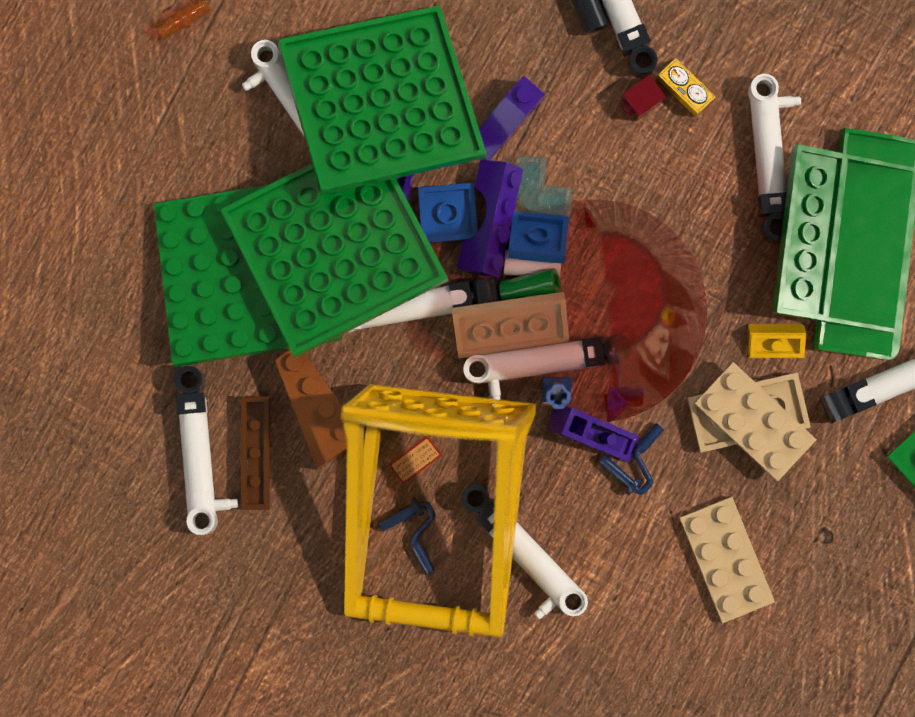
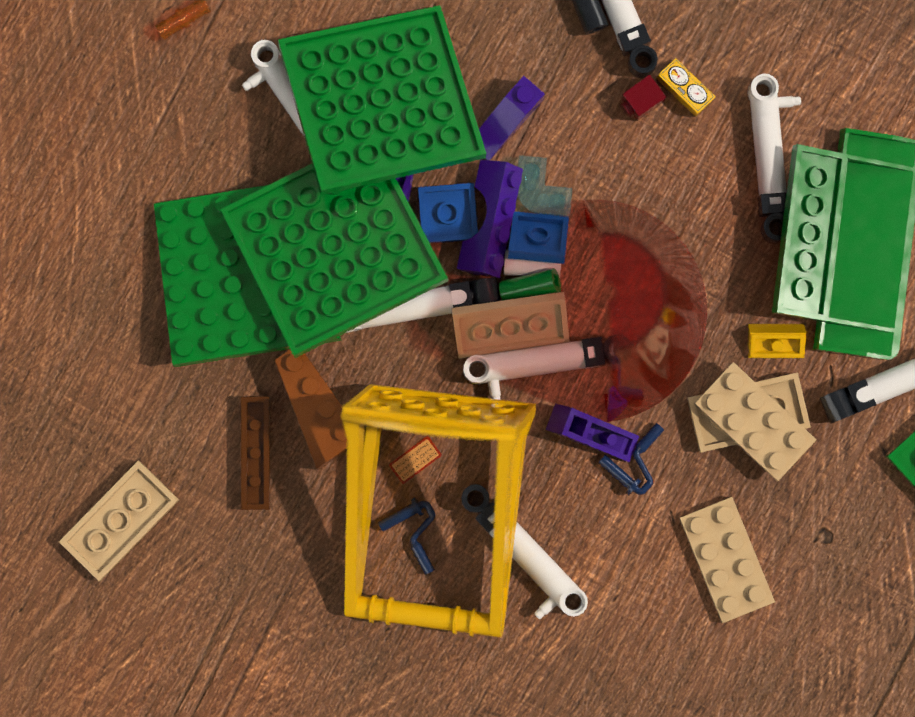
(119, 520): none -> tan plate
(196, 454): white piece -> none
(557, 391): blue piece -> none

